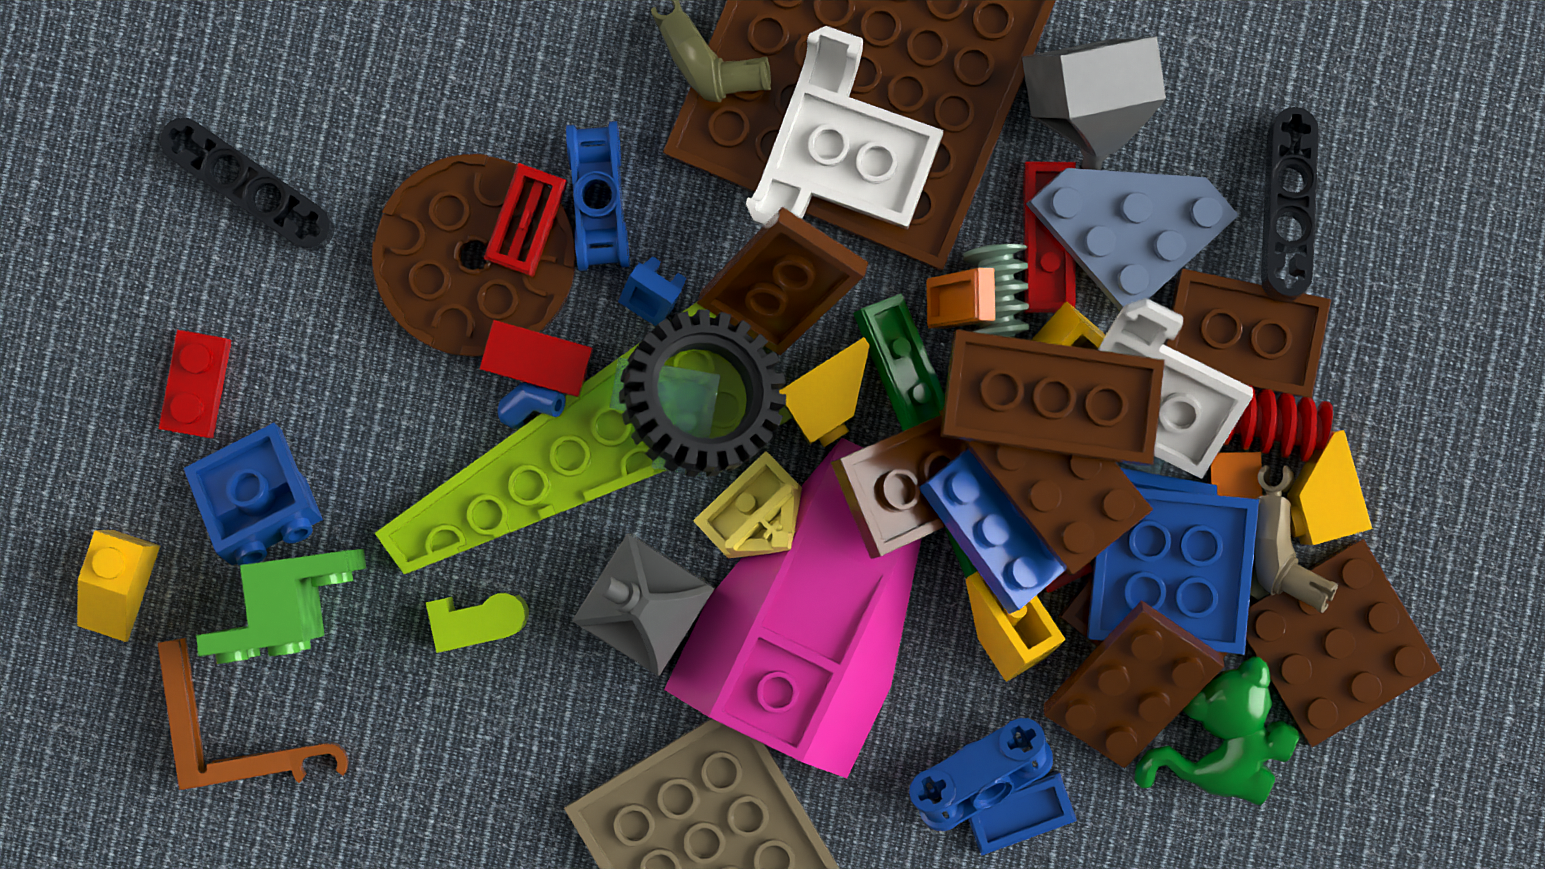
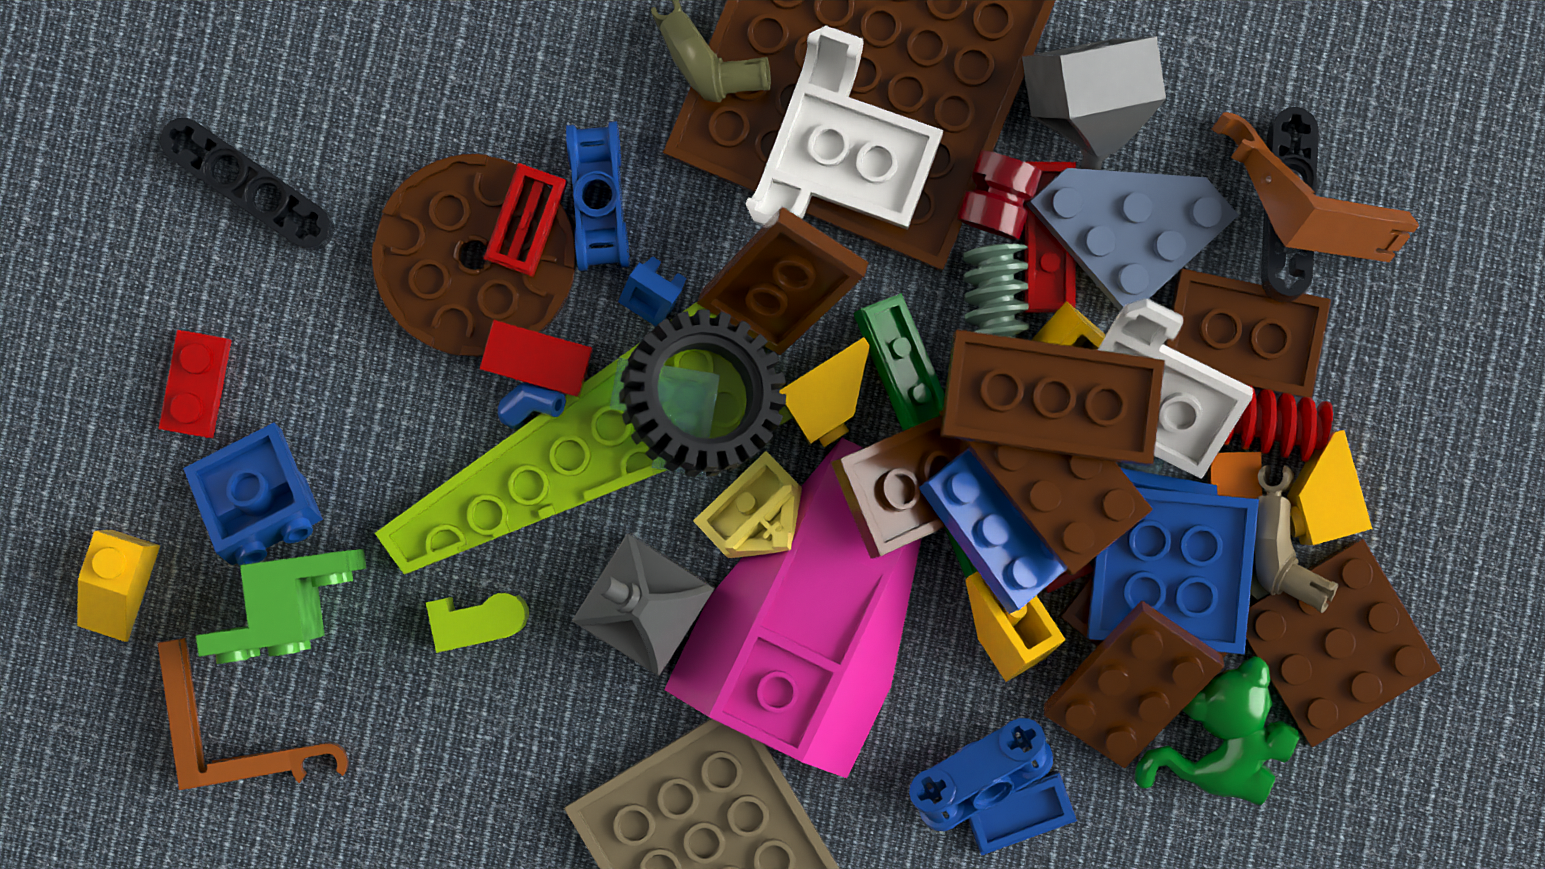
(961, 298): orange tile -> none
(999, 194): none -> dark red wheel
(1311, 220): none -> dark orange hinge

